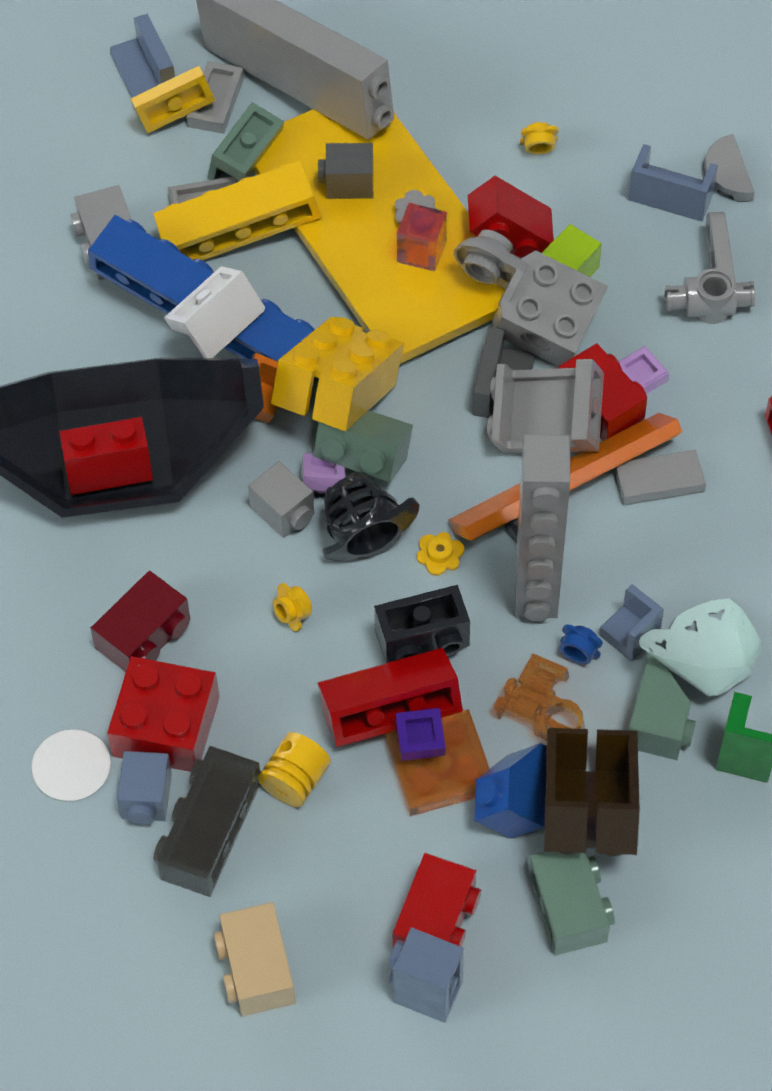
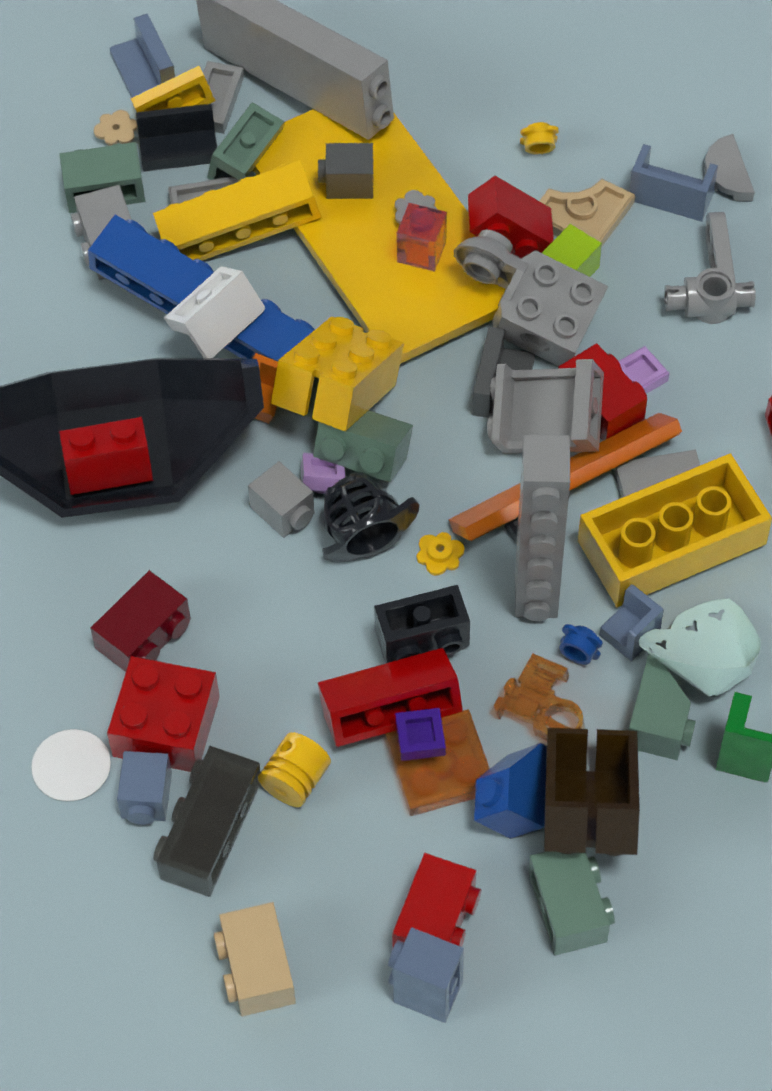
(102, 168): none -> sand green brick
(116, 128): none -> tan plant
(176, 137): none -> black panel
(292, 605): yellow plate -> none
(593, 210): none -> tan tile
(674, 528): none -> yellow brick

